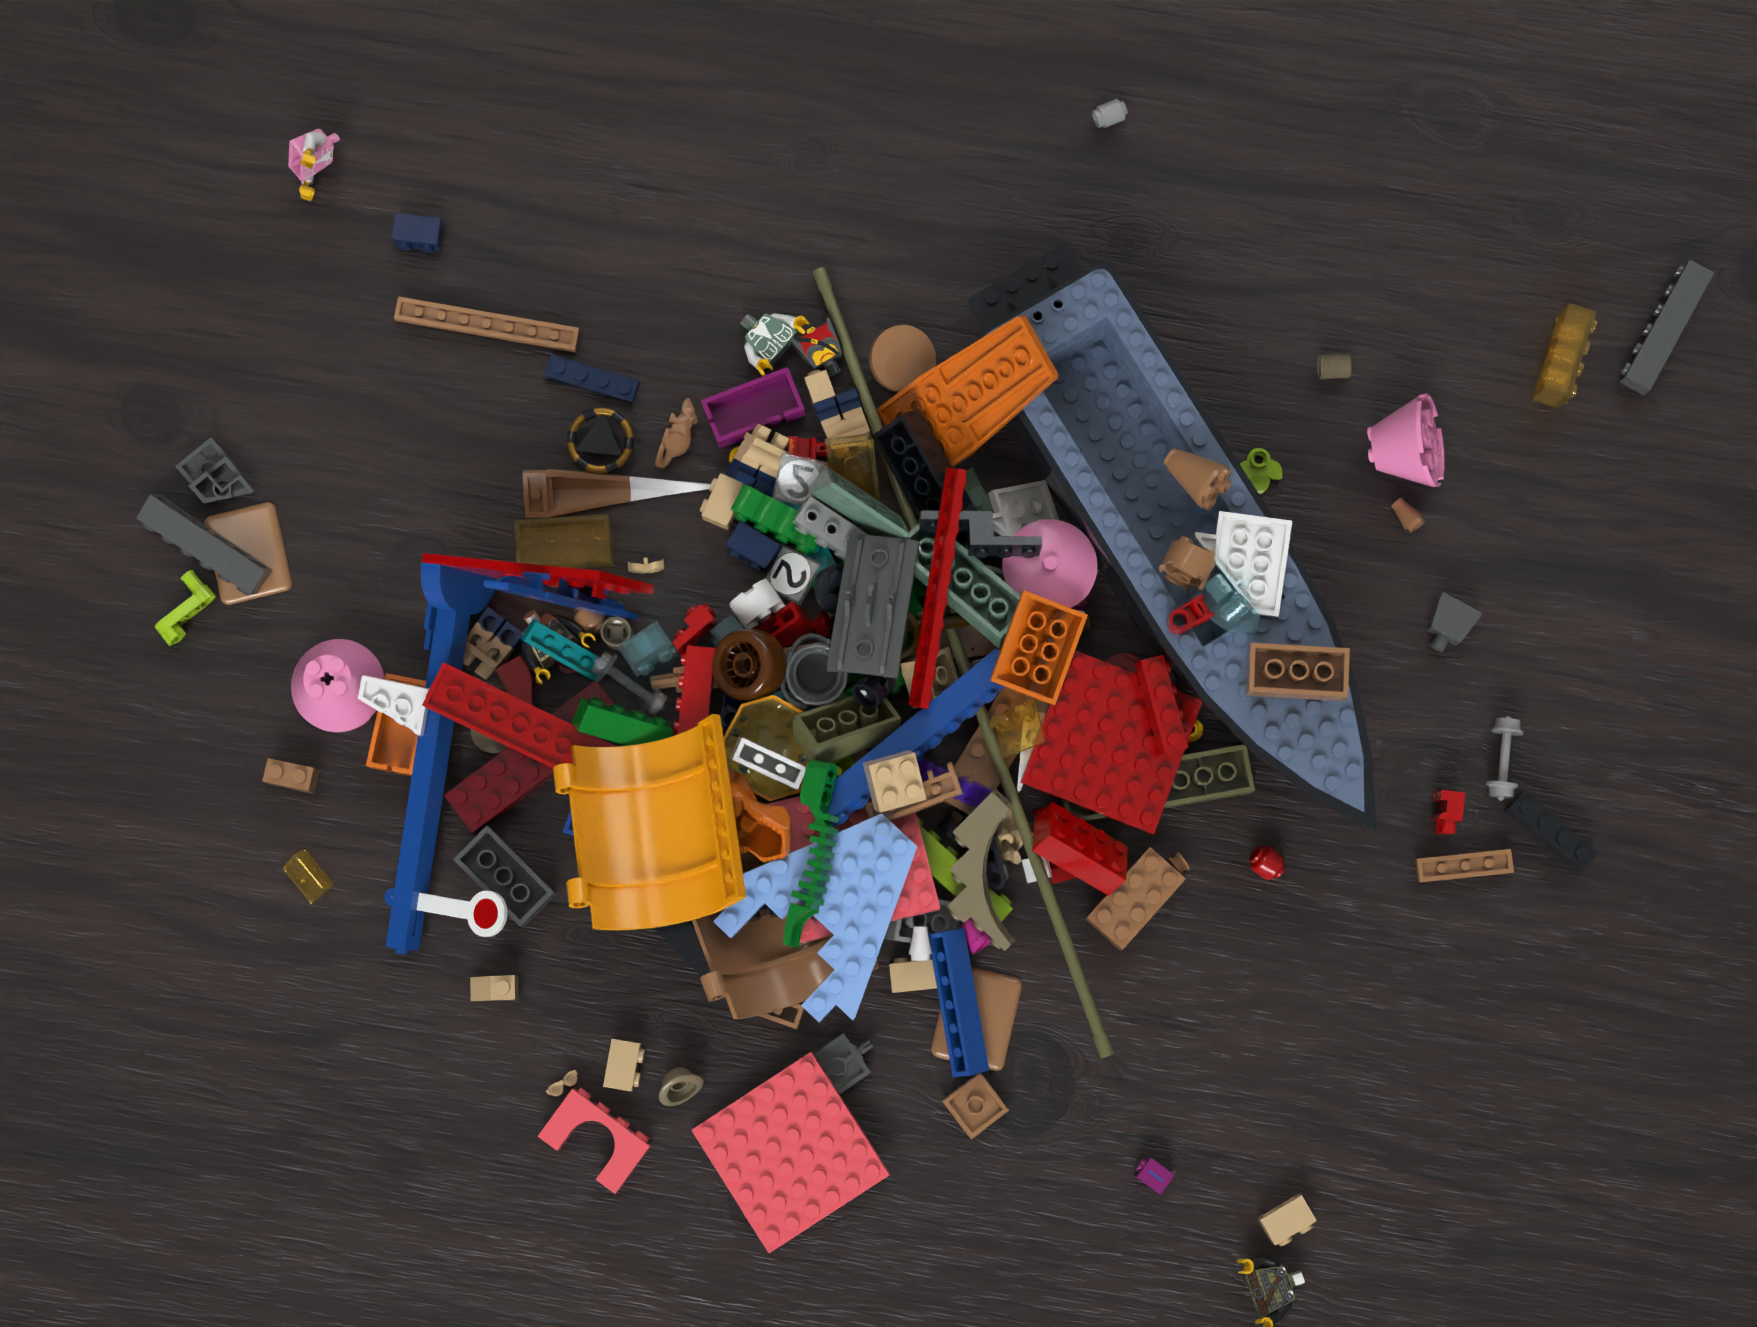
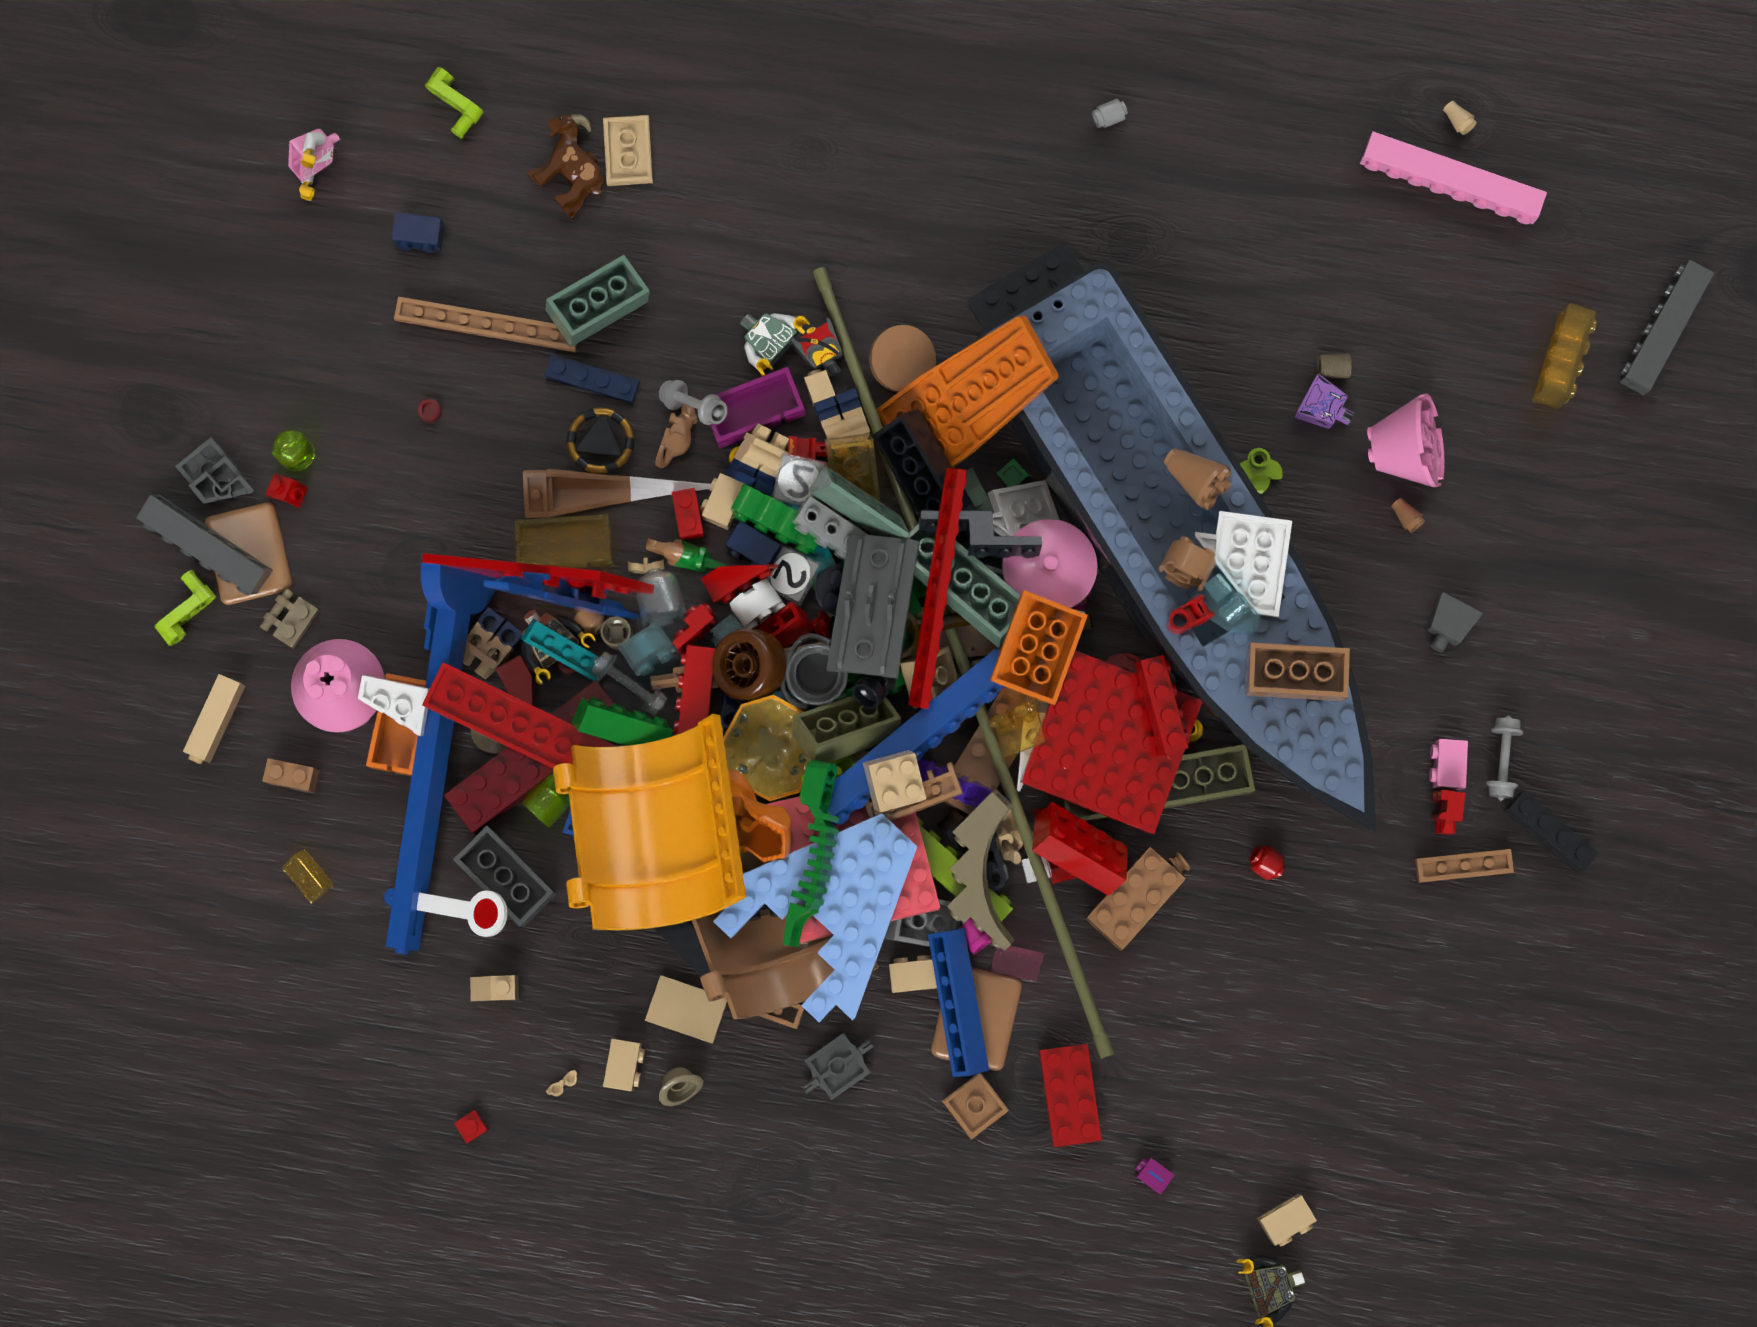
(213, 719): none -> tan brick
(286, 490): none -> red bracket
(292, 448): none -> clear neon green piece
(295, 622): none -> dark tan plate
(429, 410): none -> dark red tile
(439, 85): none -> lime beam
(471, 1126): none -> red plate
(546, 803): none -> clear neon green piece
(573, 164): none -> reddish brown animal
(597, 300): none -> sand green brick
(627, 150): none -> tan tile
(629, 1146): coral arch -> none
(665, 601): none -> clear cylinder
(684, 555): none -> animal
(685, 1009): none -> tan tile
(688, 514): none -> red brick
(710, 409): none -> light grey piece
(729, 580): none -> red slope
(768, 763): white brick -> none
(790, 1152): coral plate -> none
(920, 945): white cone -> none
(1012, 474): none -> green plate
(1017, 962): none -> clear pink panel
(1070, 1095): none -> red brick
(1324, 404): none -> medium lavender torso
(1449, 764): none -> bright pink brick
(1453, 178): none -> bright pink brick
(1460, 118): none -> tan cone

